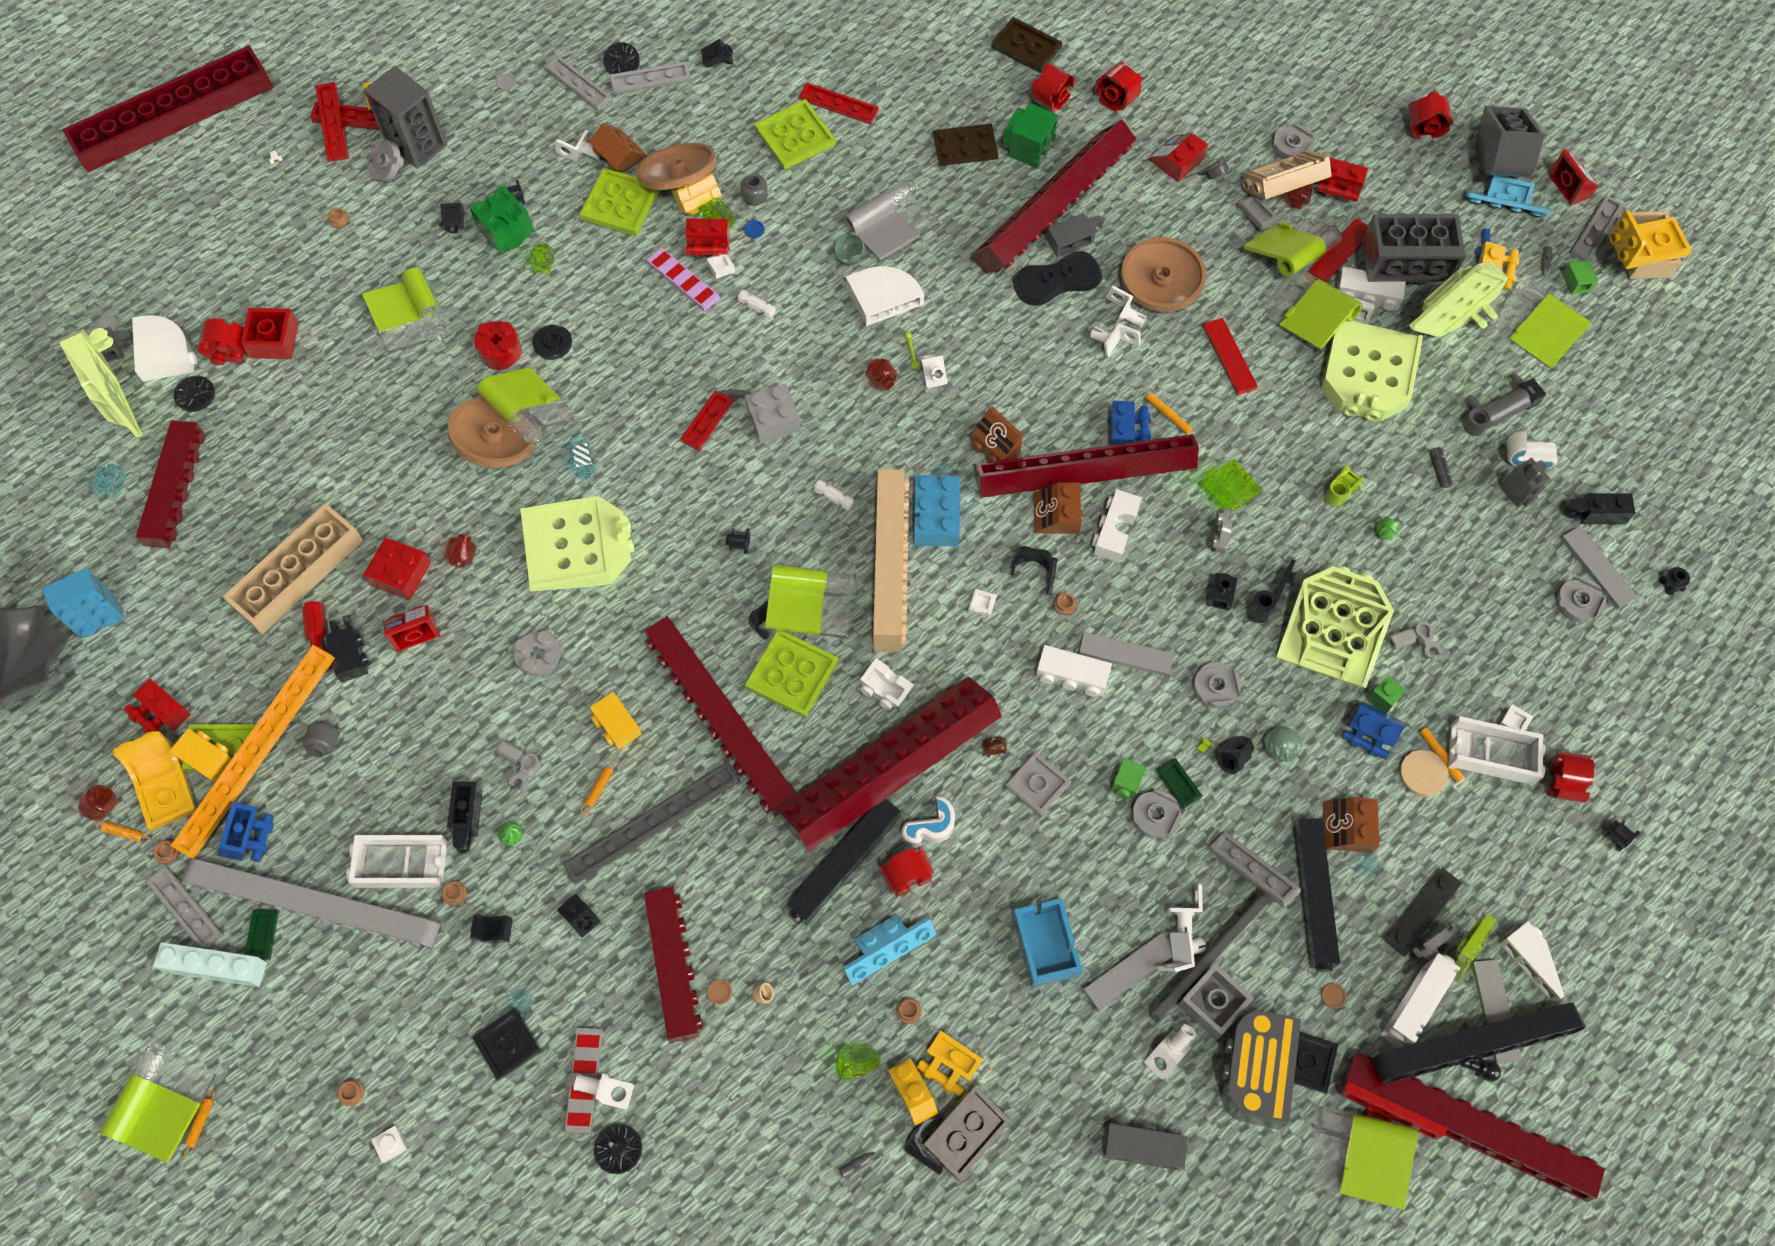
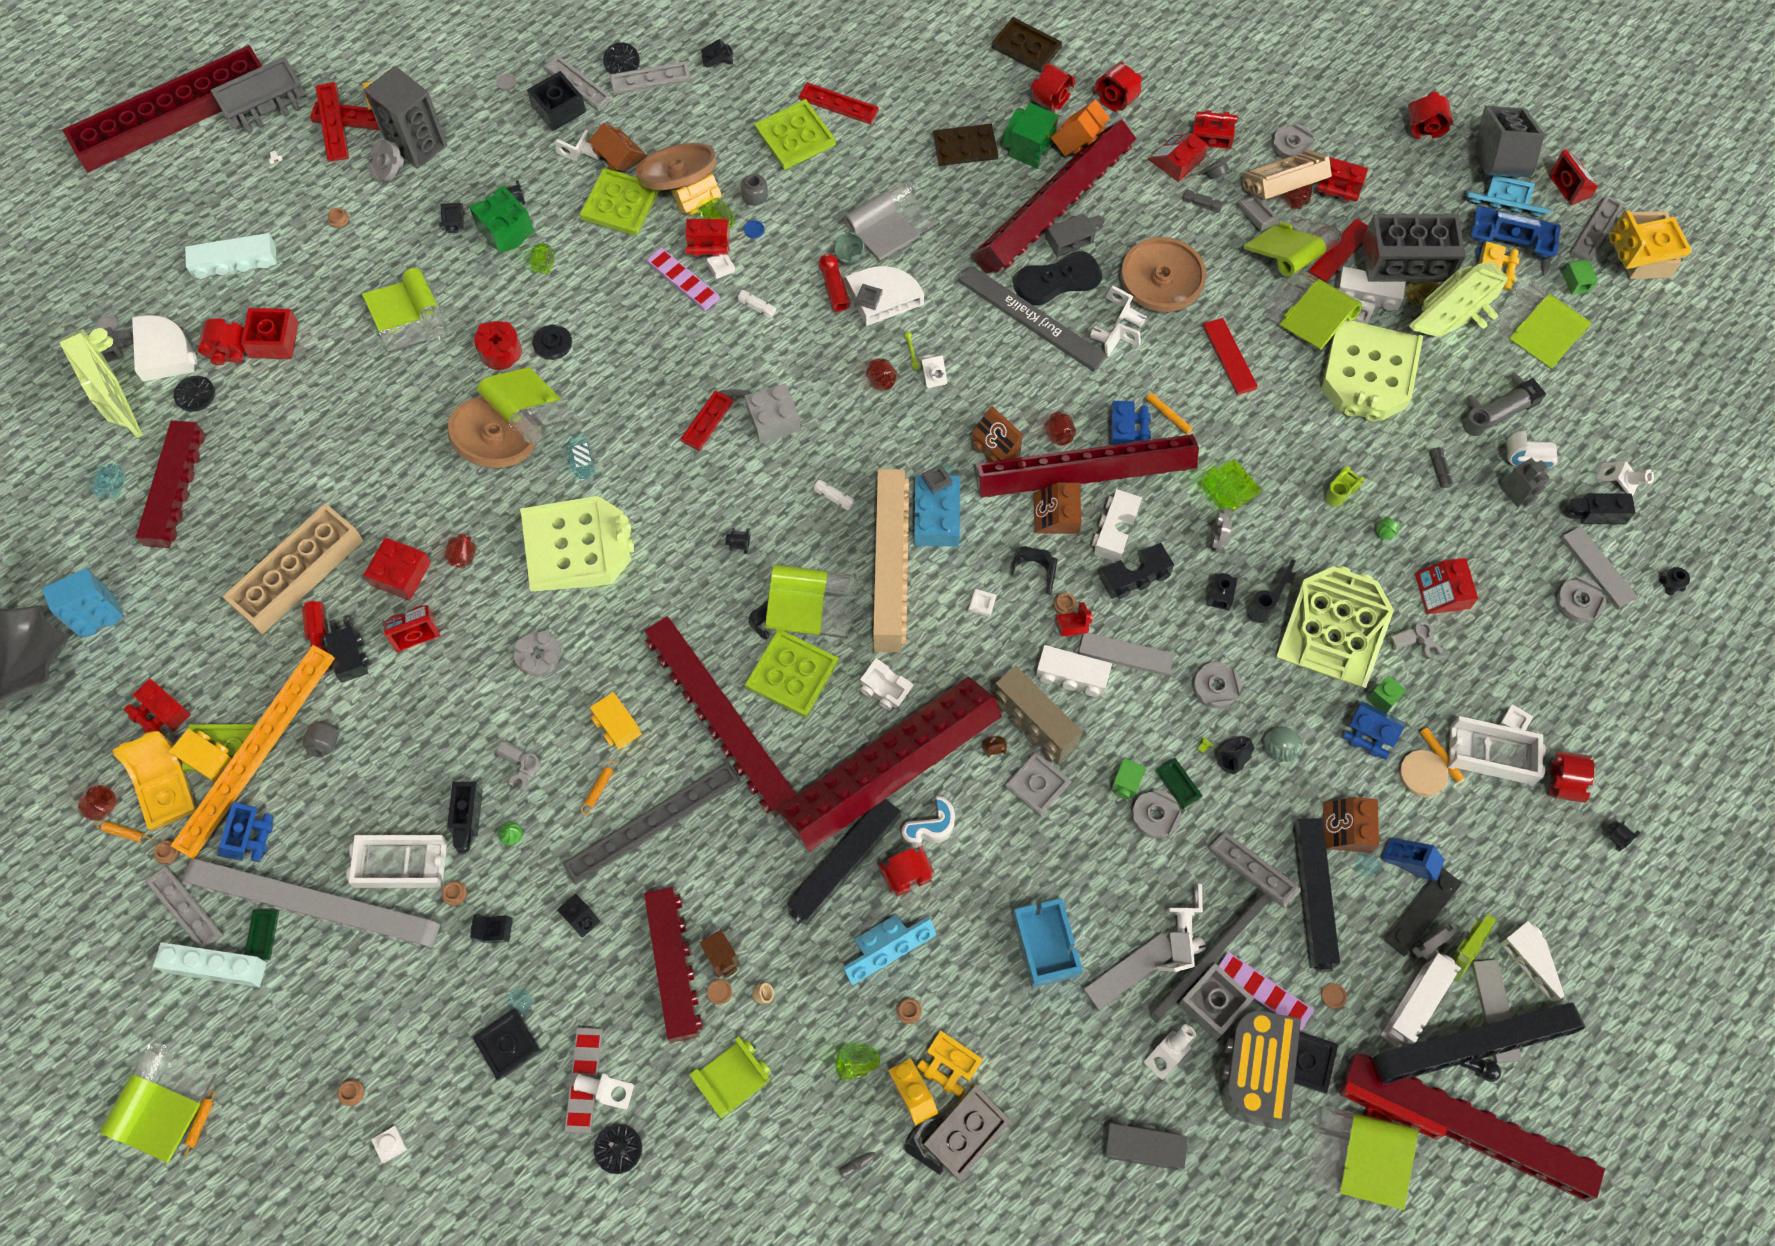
(230, 255): none -> light aqua brick
(258, 90): none -> dark grey hinge
(556, 100): none -> black brick
(720, 954): none -> reddish brown brick
(731, 1077): none -> lime panel
(834, 282): none -> red piece
(869, 296): none -> dark grey tile
(936, 479): none -> dark grey tile
(1033, 318): none -> dark grey tile
(1036, 715): none -> dark tan brick
(1060, 428): none -> clear red head
(1075, 623): none -> red bracket
(1081, 128): none -> orange piece
(1121, 581): none -> black arch
(1202, 201): none -> dark grey axle
(1215, 128): none -> red brick
(1265, 991): none -> tile
(1415, 857): none -> blue arch
(1421, 291): none -> clear yellow bracket
(1447, 586): none -> red slope
(1517, 229): none -> blue bracket
(1625, 476): none -> white bracket

